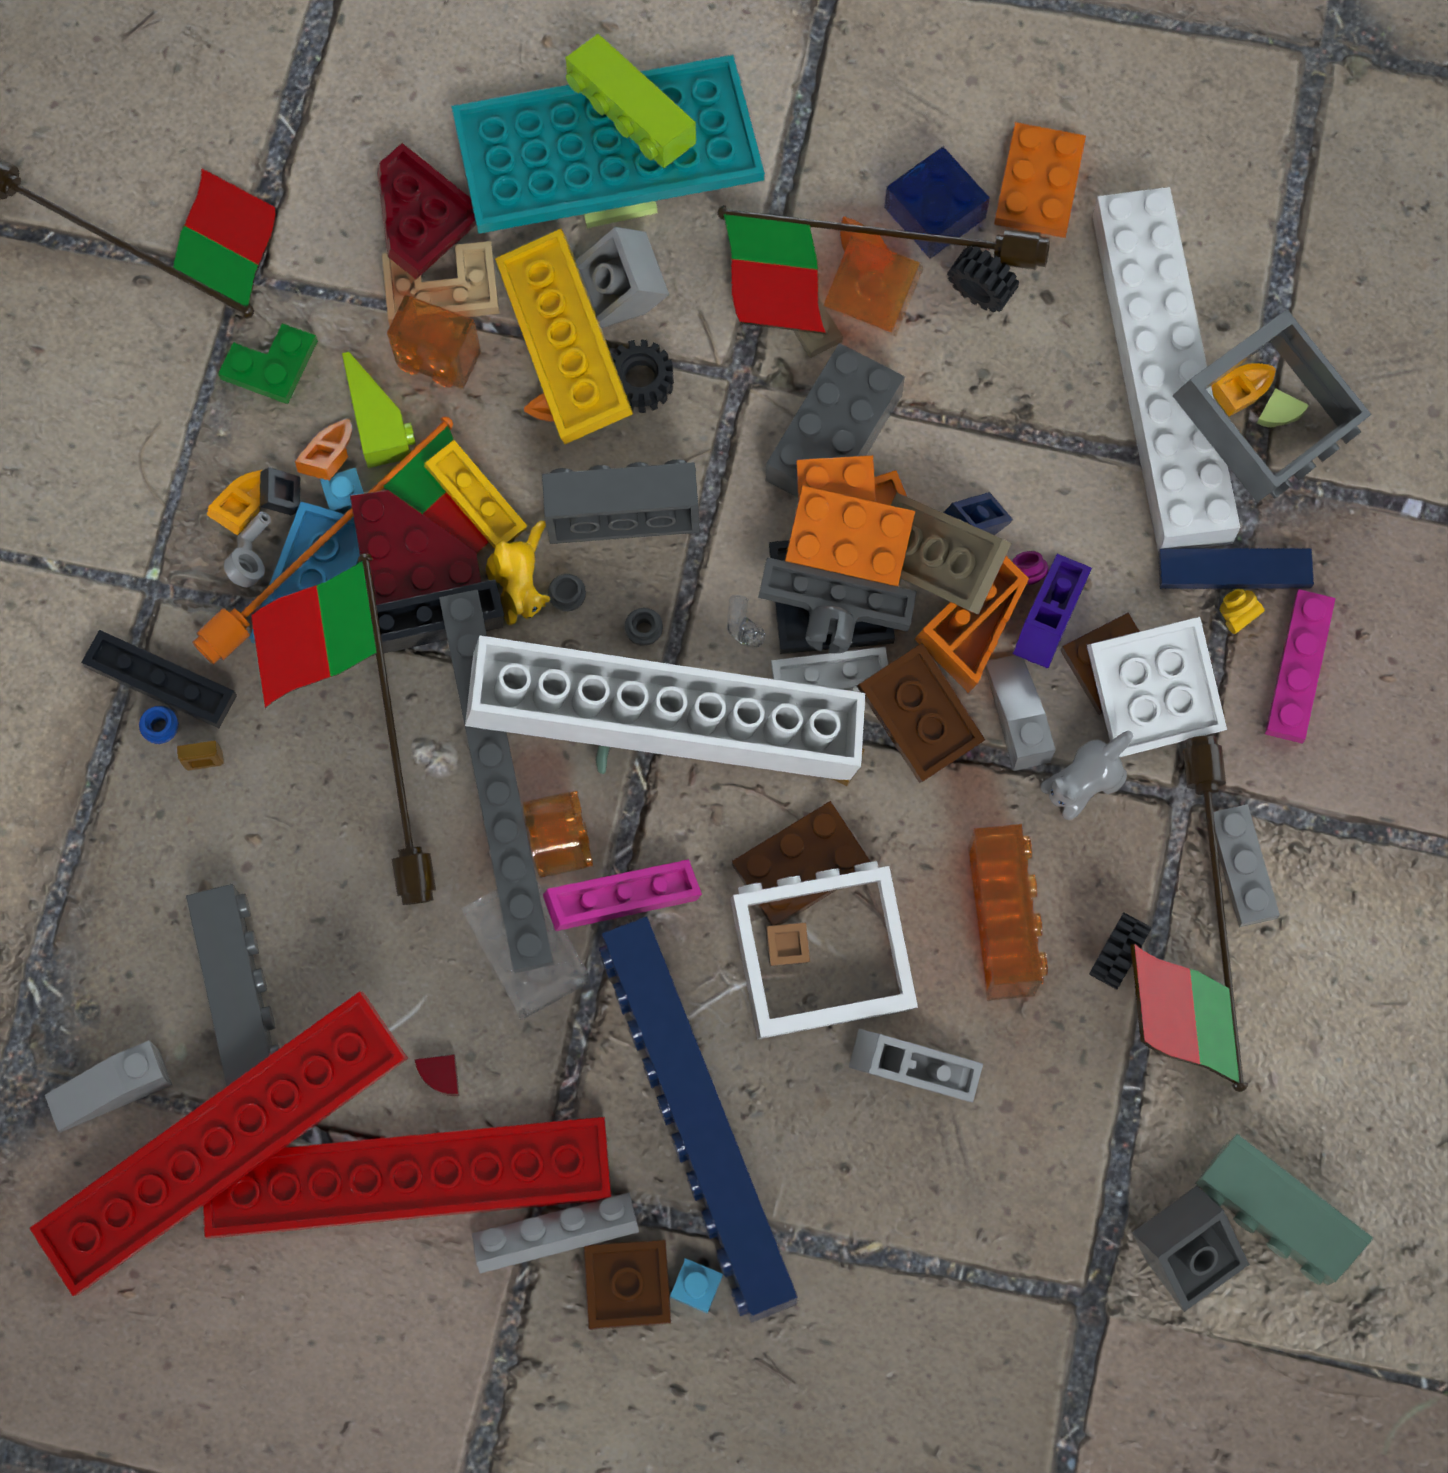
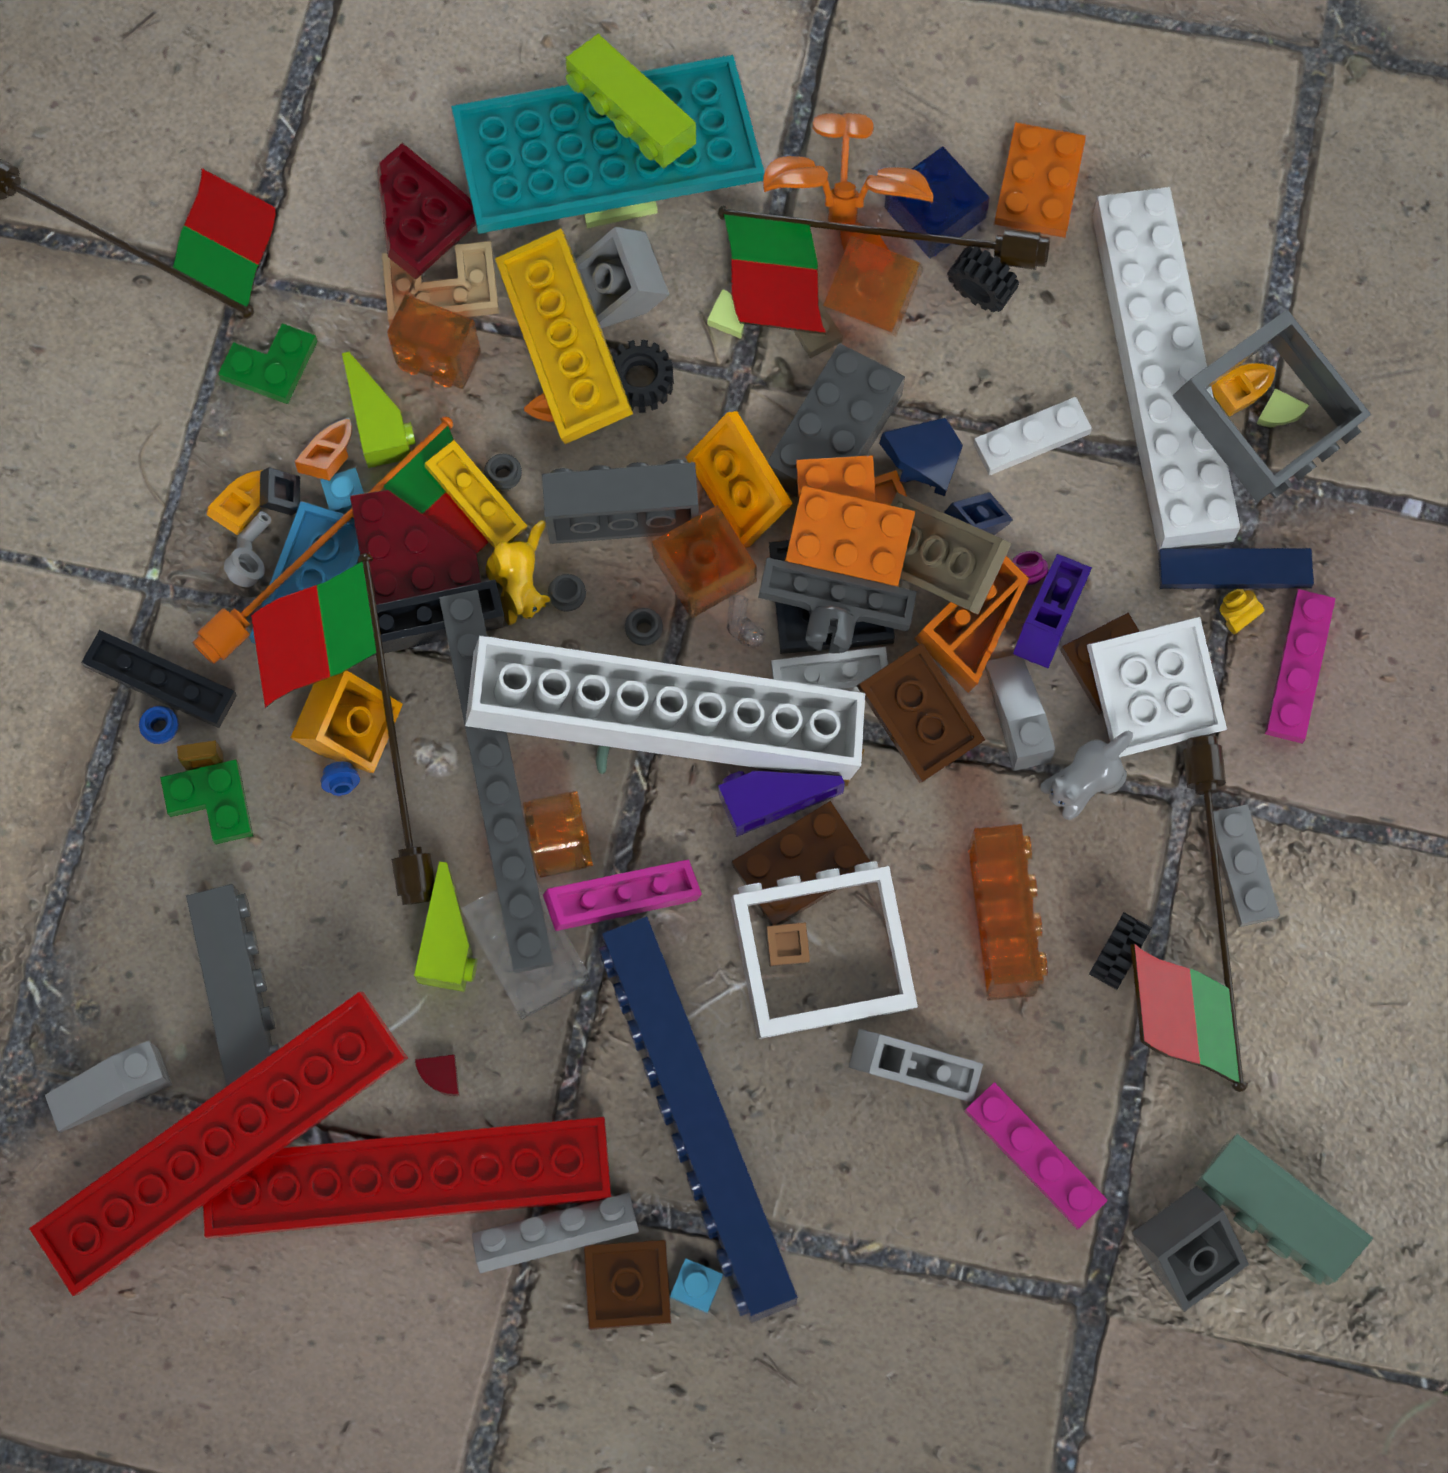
(218, 791): none -> green plate
(339, 778): none -> blue plate
(345, 721): none -> light orange slope
(445, 947): none -> lime slope
(500, 462): none -> dark grey plate
(704, 561): none -> clear orange brick
(724, 316): none -> yellowish green tile
(739, 478): none -> light orange plate
(768, 796): none -> dark purple slope
(844, 198): none -> orange plant
(924, 452): none -> dark blue slope
(1032, 436): none -> white plate
(1036, 1156): none -> dark pink plate

